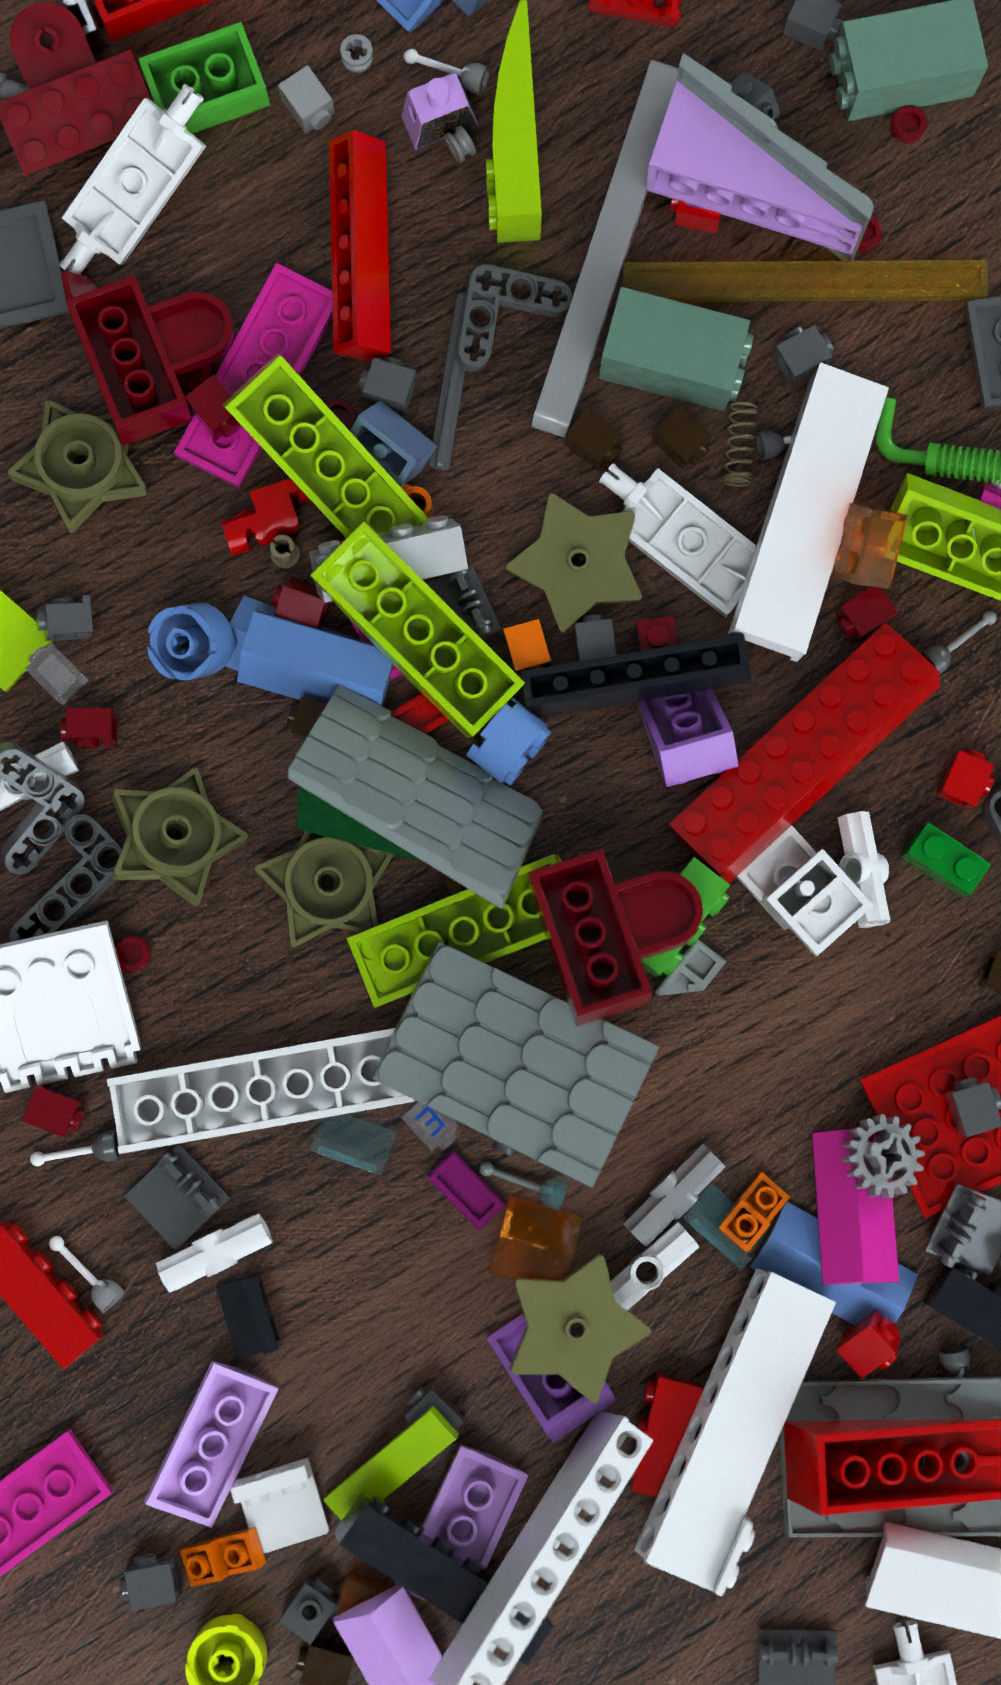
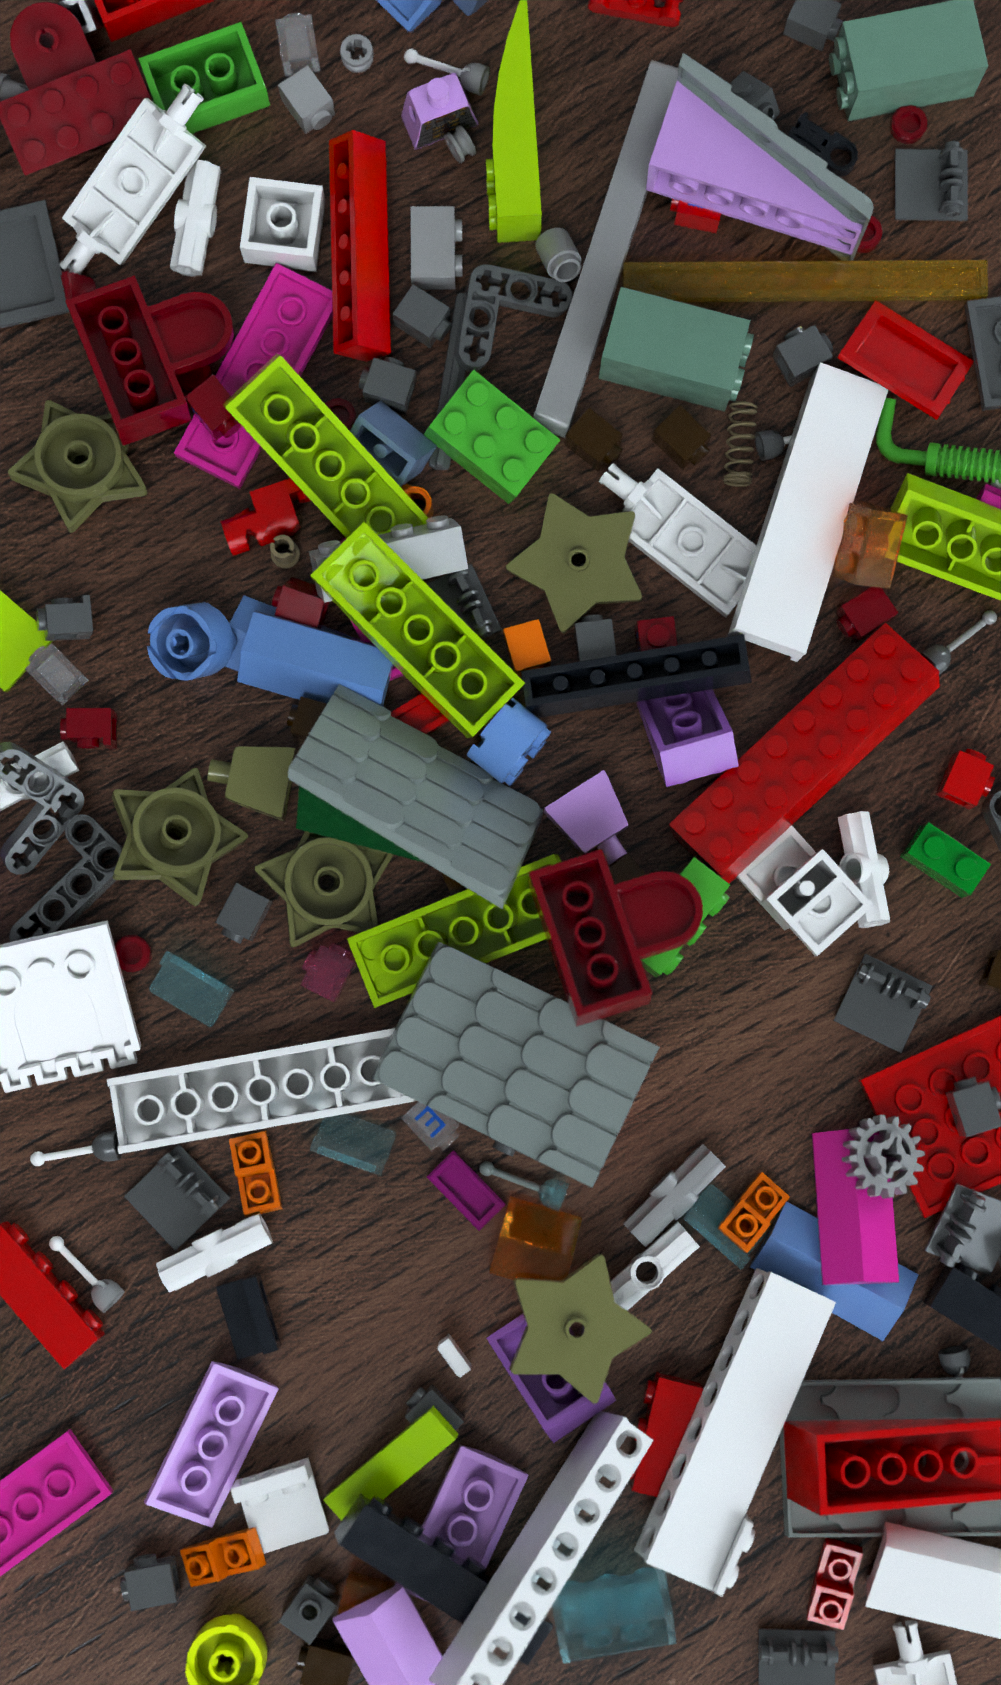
(54, 1111): dark red brick -> none
(191, 989): none -> clear light blue panel
(195, 218): none -> white piece
(243, 914): none -> dark grey brick
(255, 1174): none -> orange slope
(257, 778): none -> olive torso
(282, 224): none -> white brick
(297, 43): none -> clear brick
(328, 971): none -> clear pink brick
(422, 317): none -> dark grey brick
(433, 247): none -> light grey brick
(454, 1356): none -> white tile
(491, 437): none -> bright green brick
(559, 254): none -> light grey brick
(591, 817): none -> lavender torso
(614, 1615): none -> clear light blue brick
(693, 972): light grey tile -> none
(823, 144): none -> black piece
(834, 1583): none -> red slope
(870, 1344): red brick -> none
(883, 1003): none -> dark grey hinge
(905, 360): none -> red piece
(932, 184): none -> dark grey hinge

